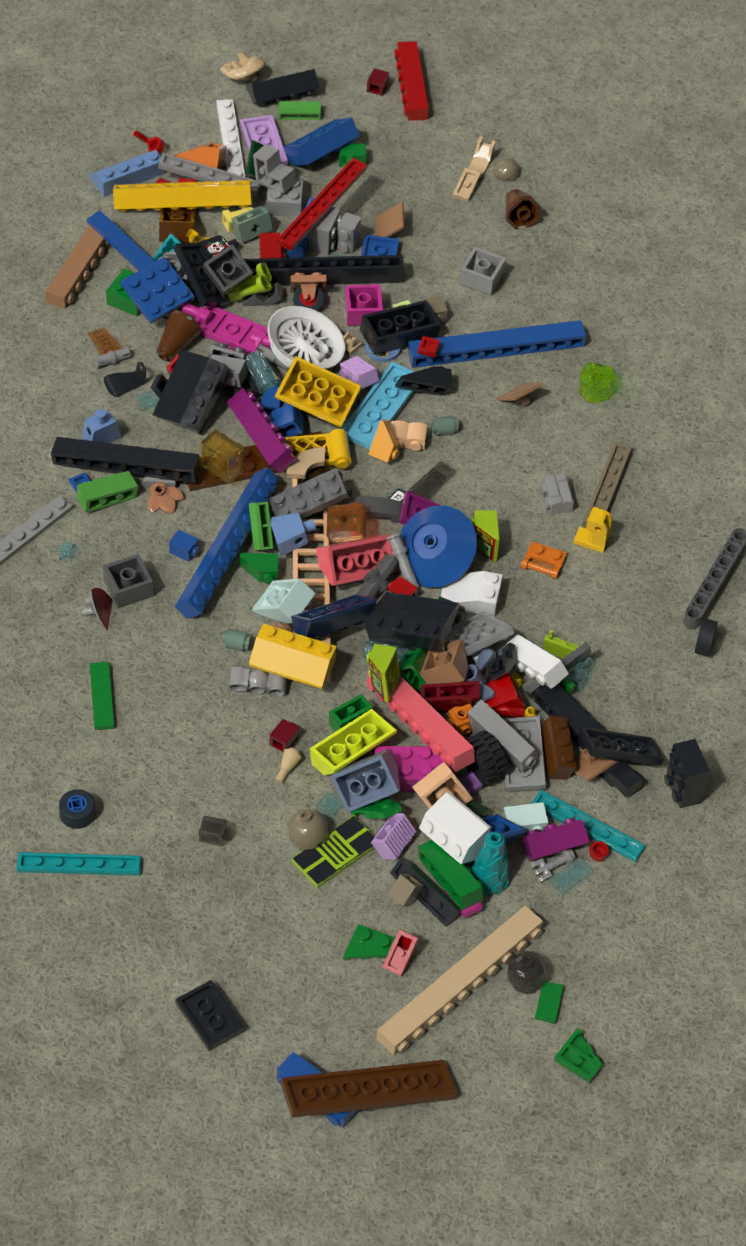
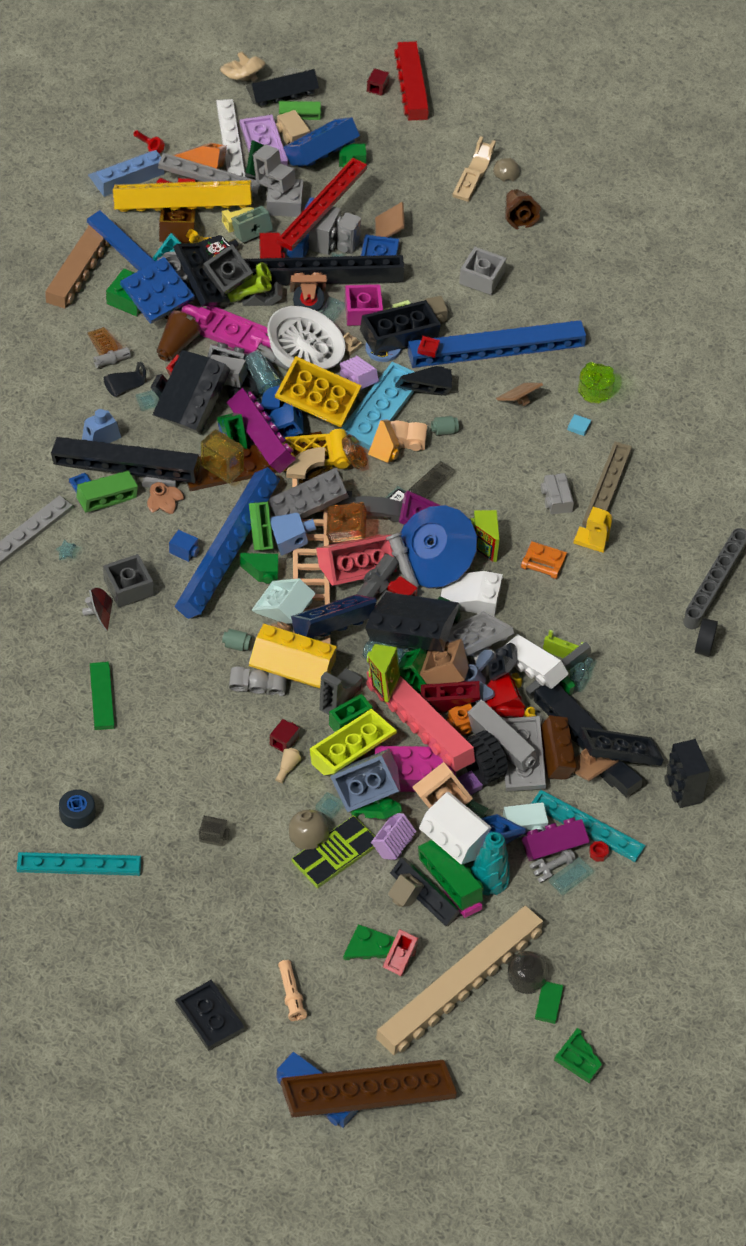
(233, 427): none -> green torso
(291, 126): none -> tan brick
(293, 998): none -> light nougat pin
(332, 308): none -> clear light blue tile
(338, 690): none -> dark grey arch
(354, 453): none -> clear orange tile
(579, 425): none -> medium azure tile

